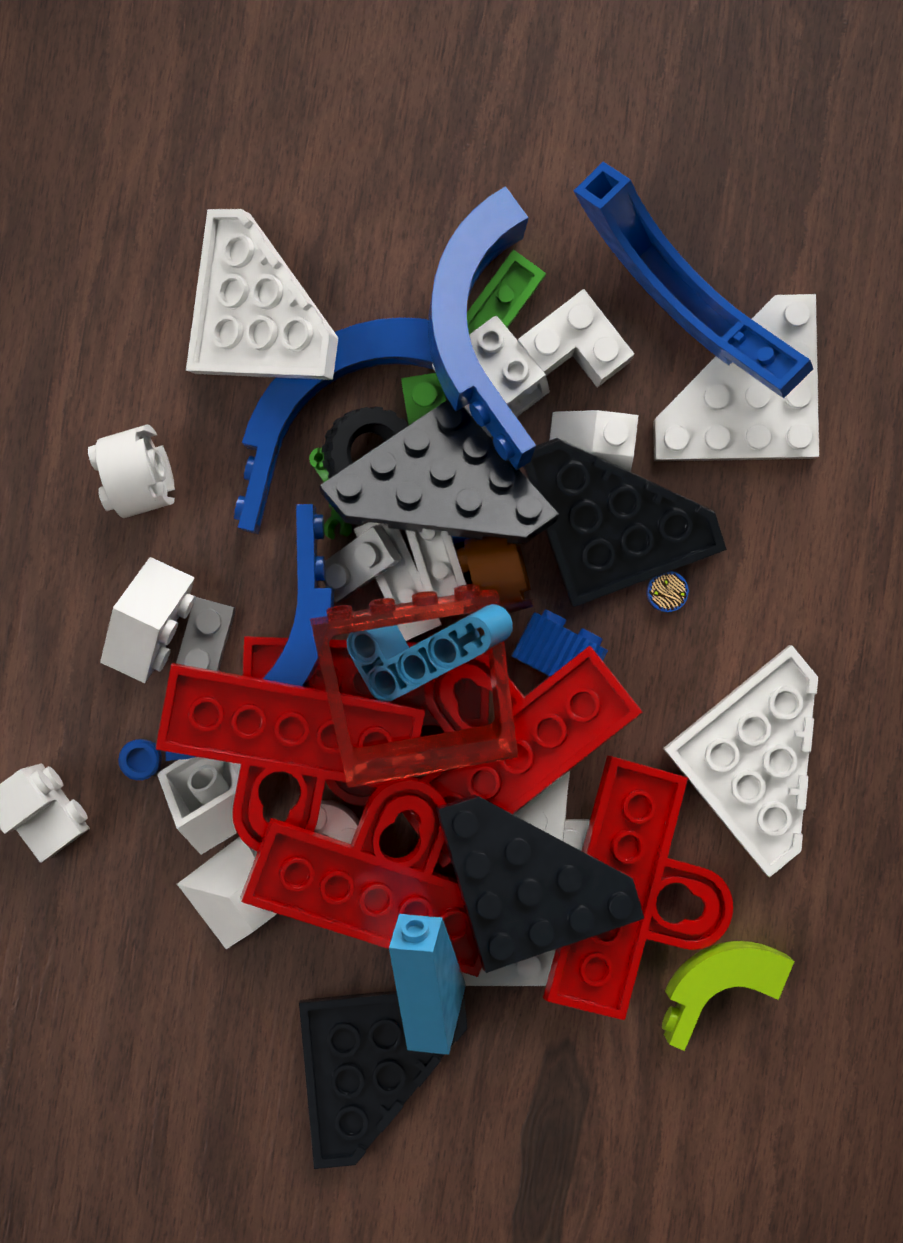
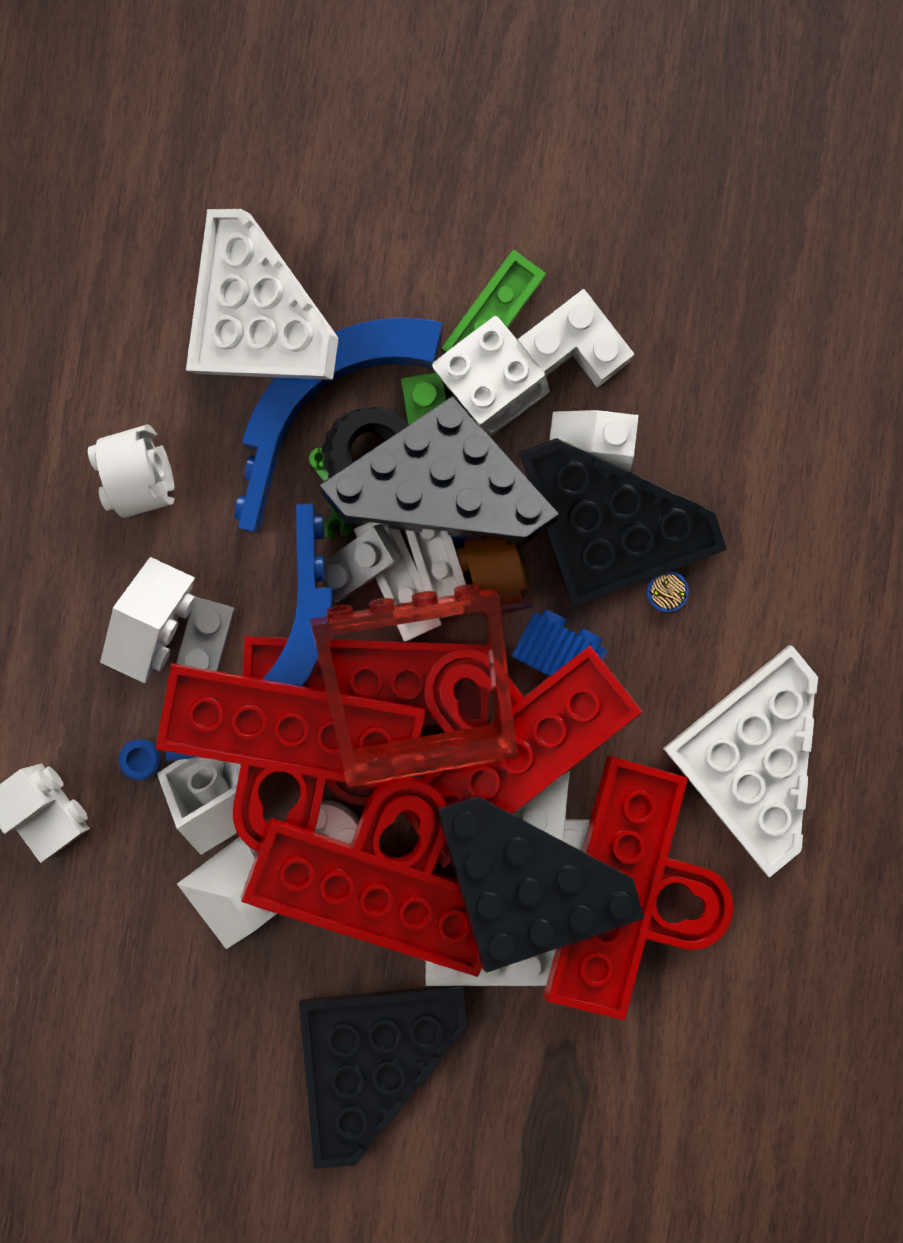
(395, 669): dark azure beam -> none
(426, 982): dark azure slope -> none
(475, 243): arch -> none
(667, 277): blue arch -> none
(715, 970): lime arch -> none
(735, 415): white plate -> none

